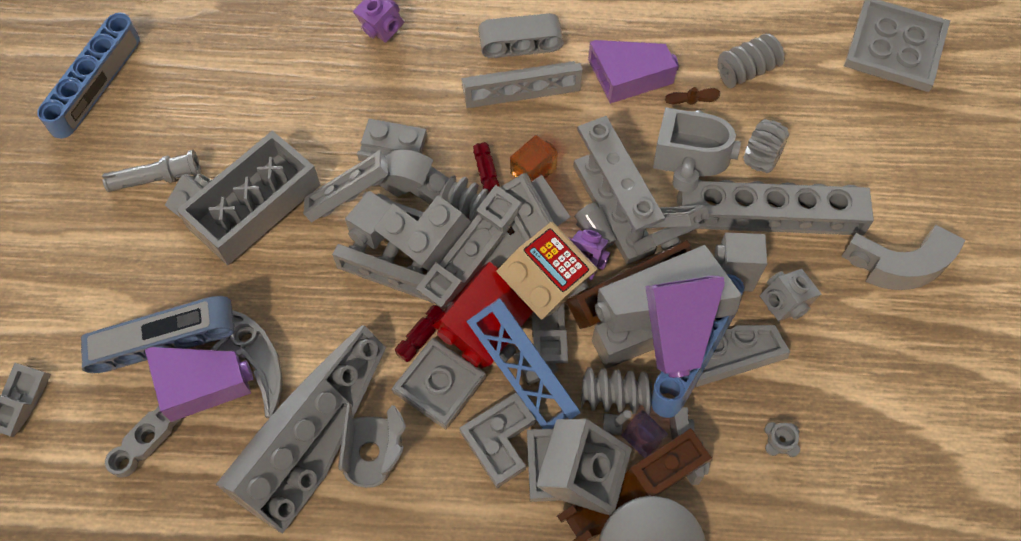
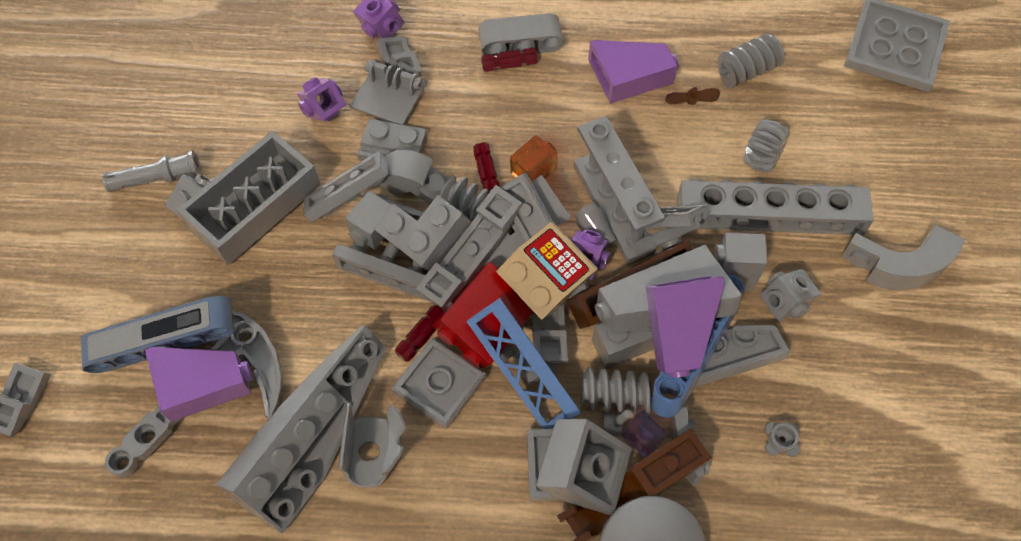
(88, 76): medium blue beam -> none
(329, 103): none -> medium lavender brick
(388, 92): none -> light grey hinge
(397, 53): none -> light grey slope
(490, 436): light grey plate -> none
(509, 59): none -> dark red axle
(522, 84): light grey fence -> none
(694, 146): light grey piece -> none

